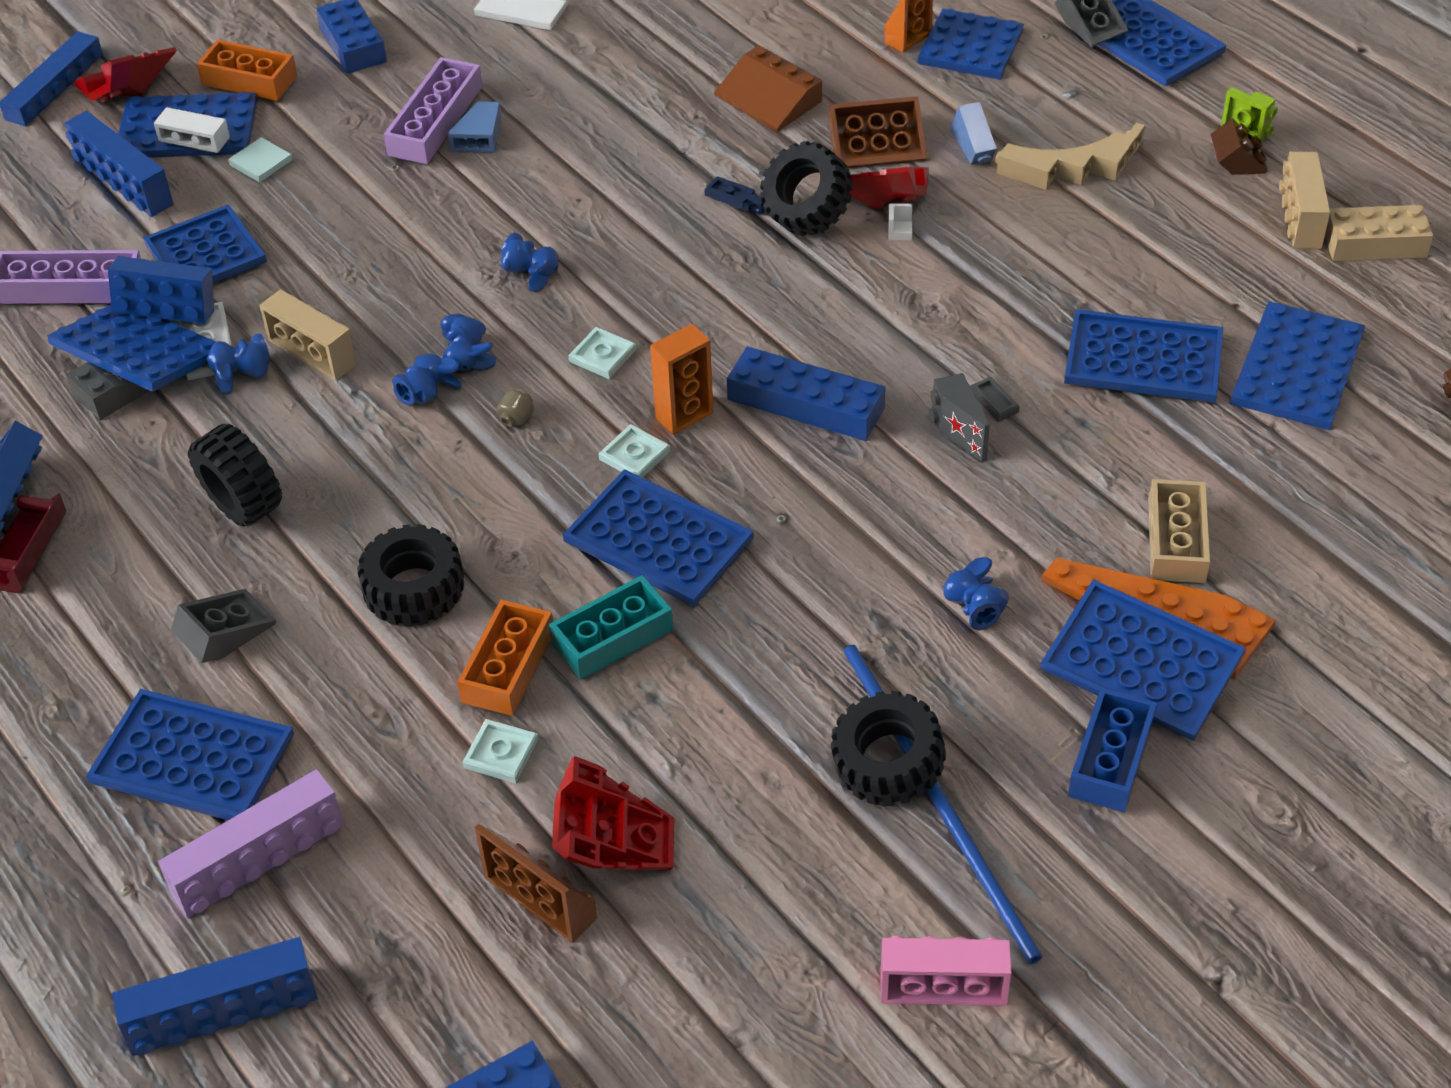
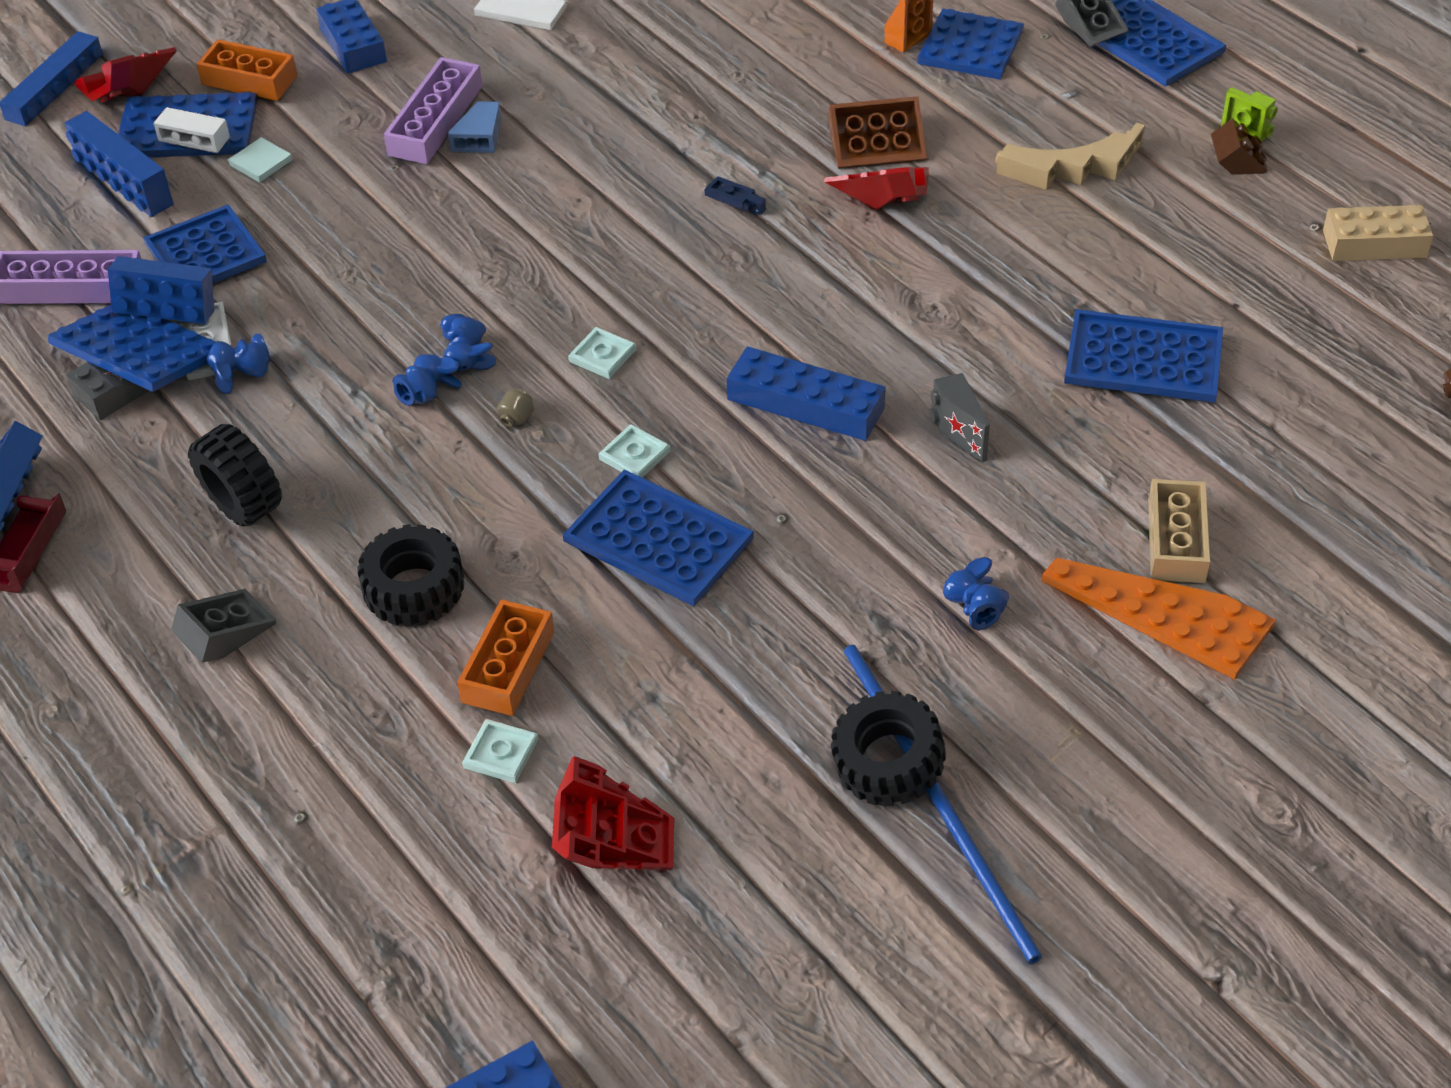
(190, 755): blue plate -> none
(214, 996): blue brick -> none
(251, 843): lavender brick -> none
(308, 334): tan brick -> none
(521, 256): blue animal -> none
(535, 885): dark orange slope -> none
(611, 627): teal brick -> none
(682, 378): orange brick -> none
(770, 88): dark orange slope -> none
(785, 175): black tyre -> none
(900, 221): white panel -> none
(945, 971): bright pink brick -> none
(973, 133): medium blue slope -> none
(994, 399): dark grey tile -> none
(1112, 749): blue brick -> none
(1145, 654): blue plate -> none
(1298, 365): blue plate -> none
(1304, 200): tan brick -> none

